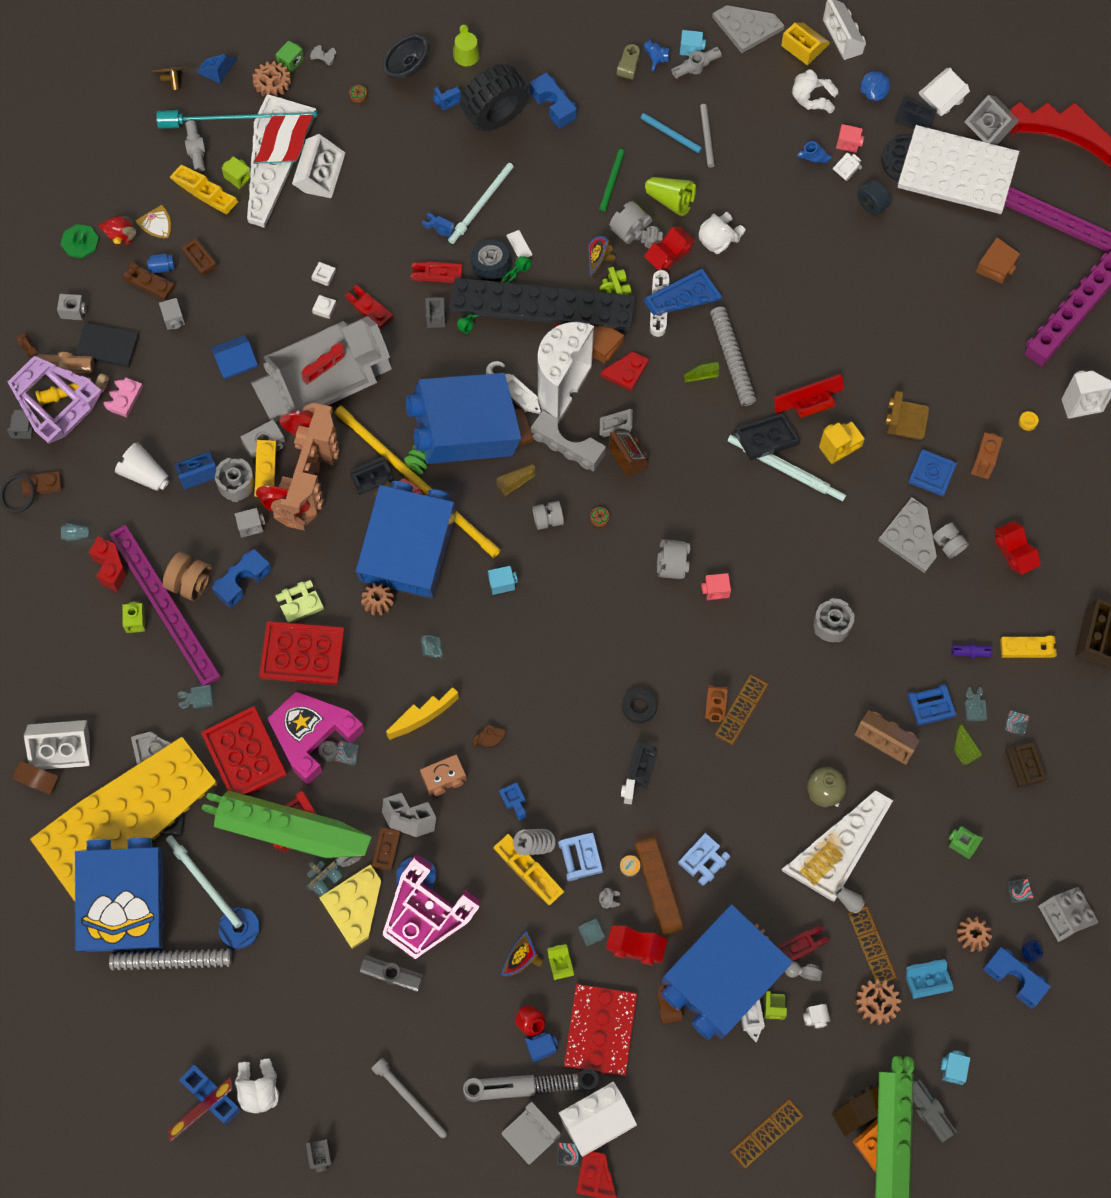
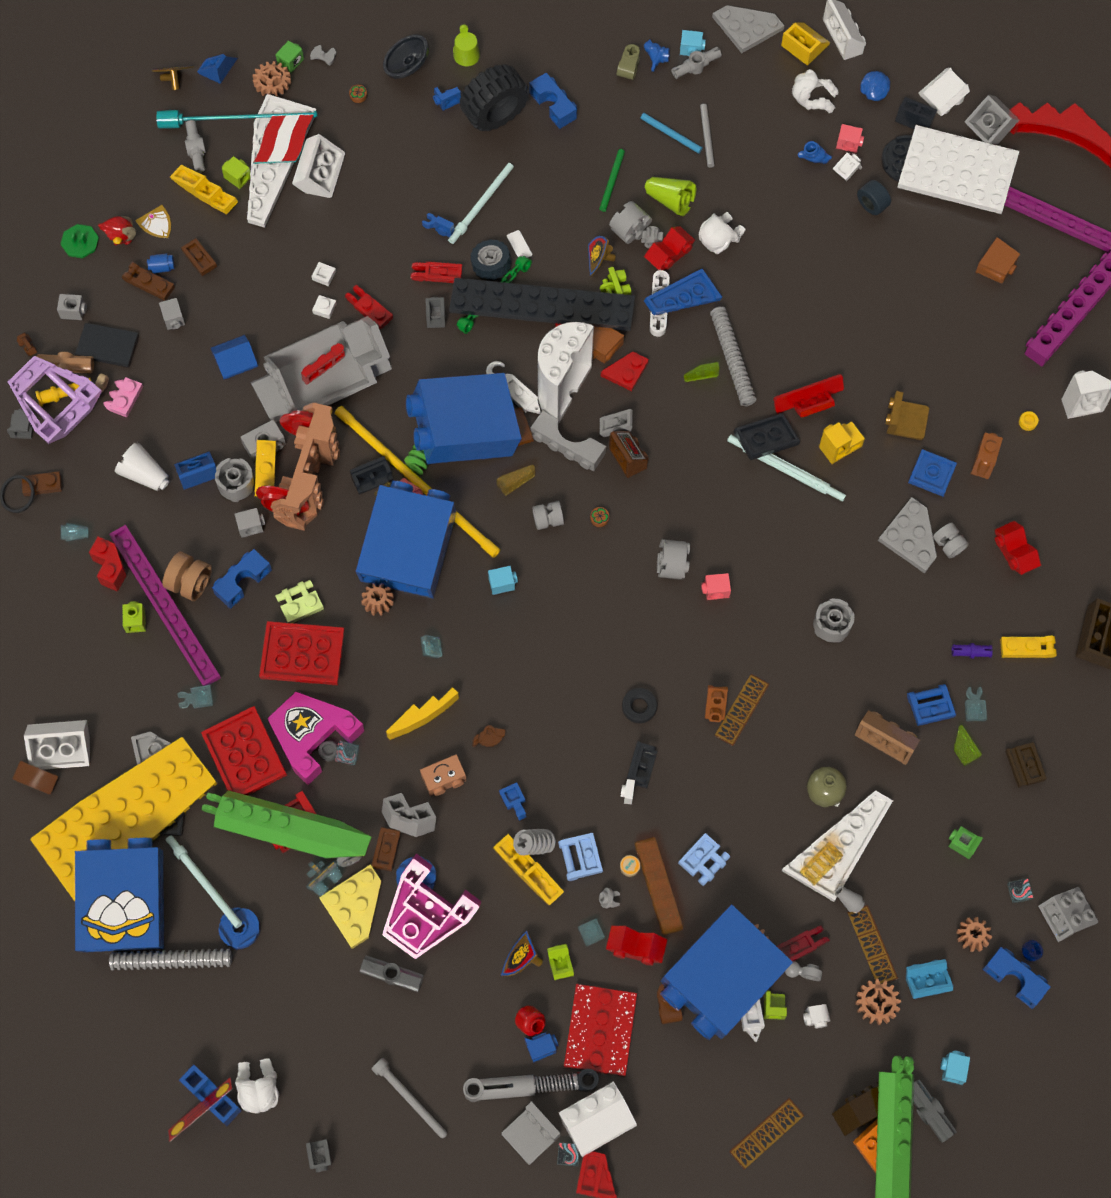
(1016, 723): clear light blue tile -> none

